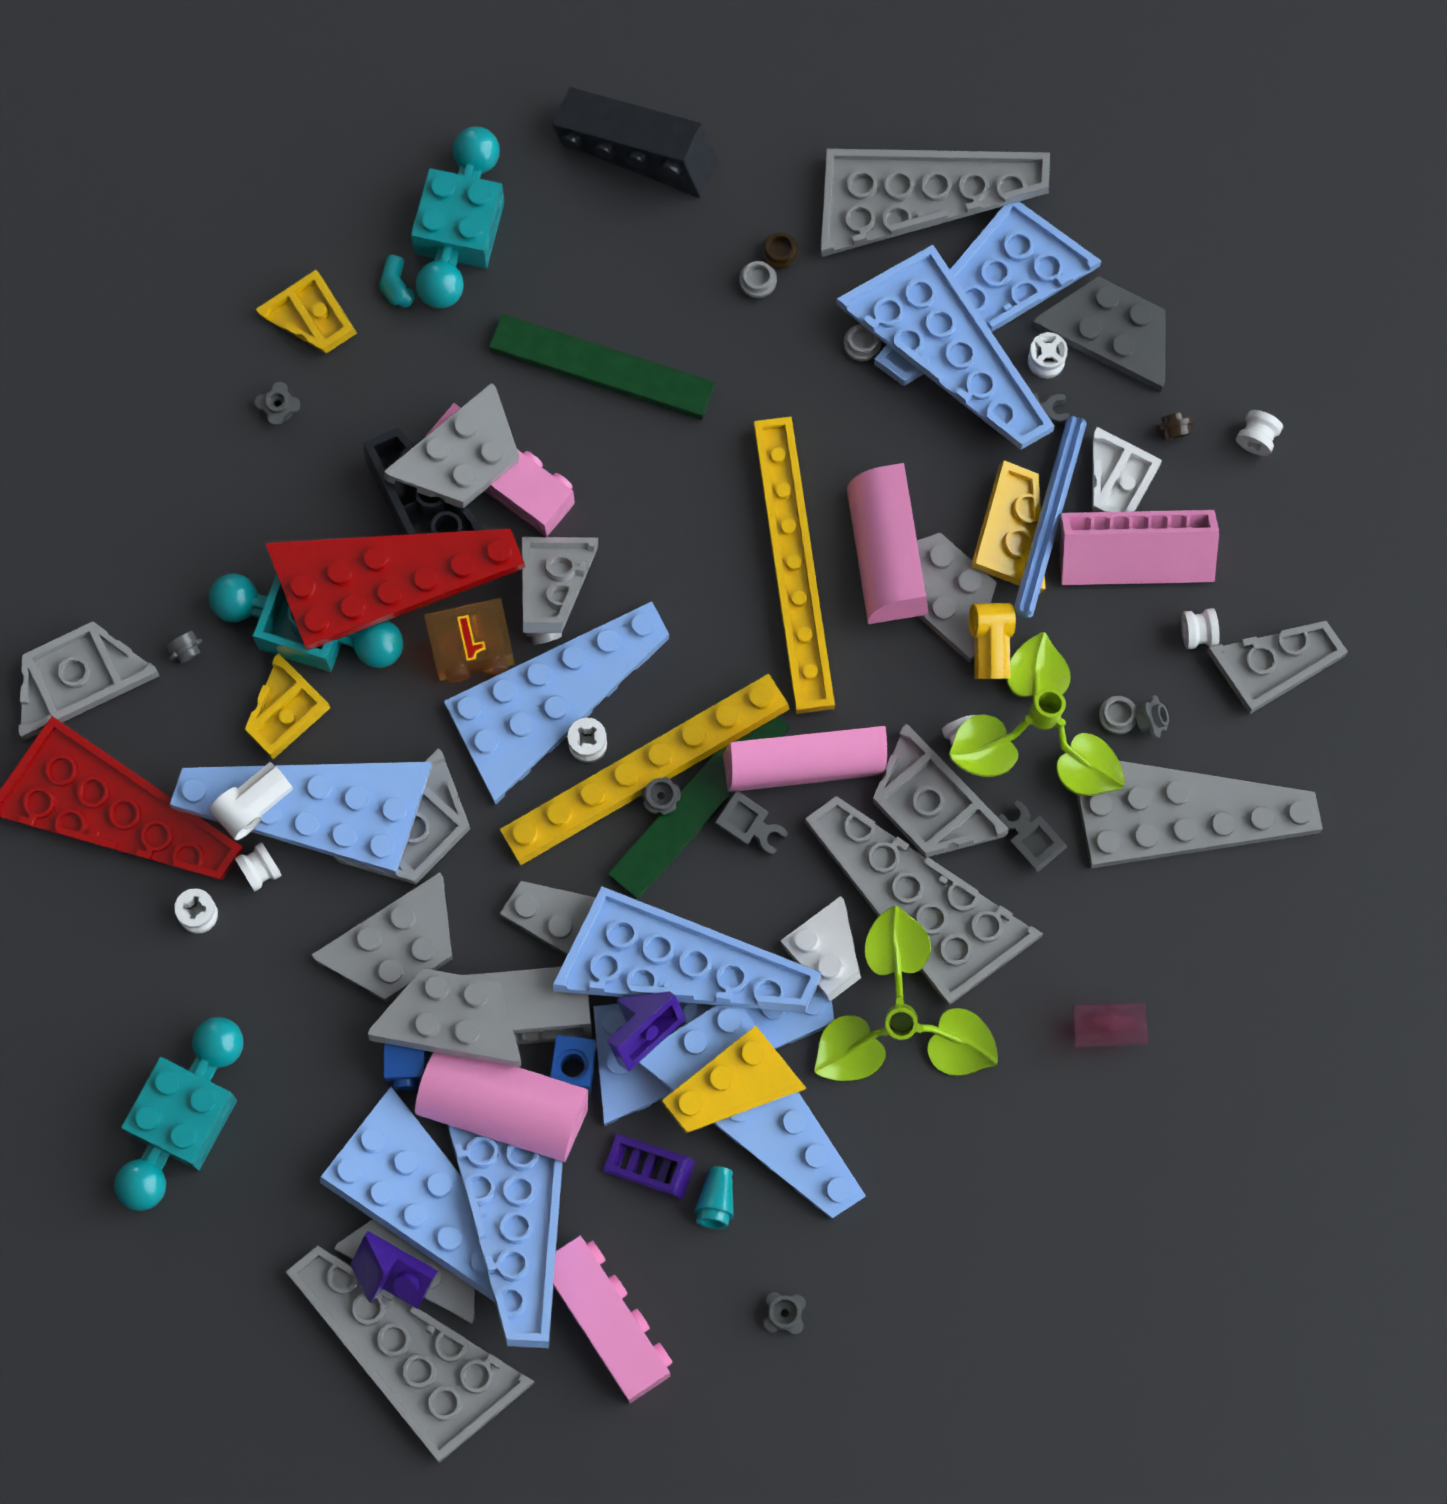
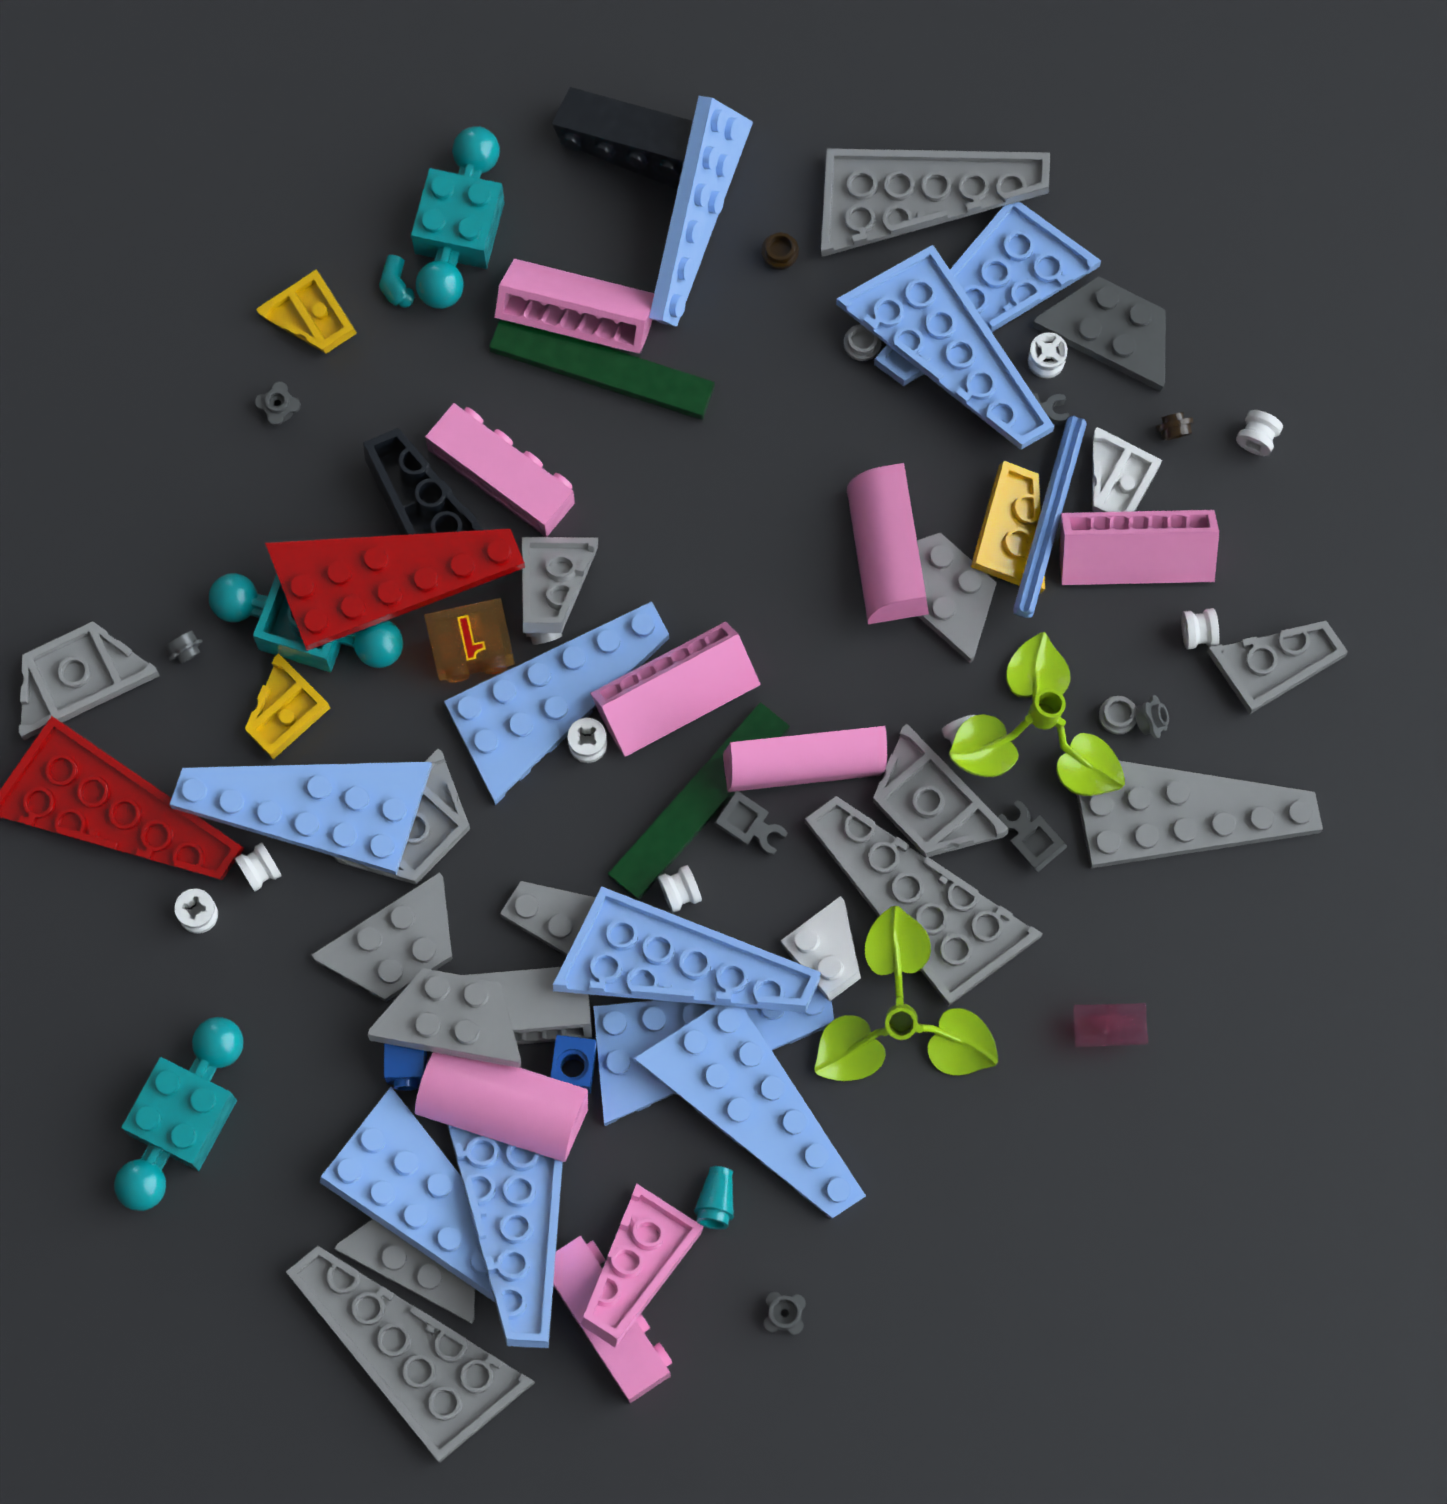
(243, 807): white piece -> none
(386, 1267): dark purple slope -> none
(461, 453): light grey wing -> none
(575, 305): none -> bright pink brick
(630, 775): yellow plate -> none
(641, 1259): none -> bright pink wing
(647, 1024): dark purple slope -> none
(665, 805): dark grey plate -> none
(675, 688): none -> bright pink brick
(679, 888): none -> white wheel
(681, 1175): dark purple slope -> none
(707, 171): none -> light blue wing
(732, 1083): yellow wing -> none
(758, 279): light grey plate -> none
(794, 565): yellow plate -> none
(992, 628): yellow piece -> none

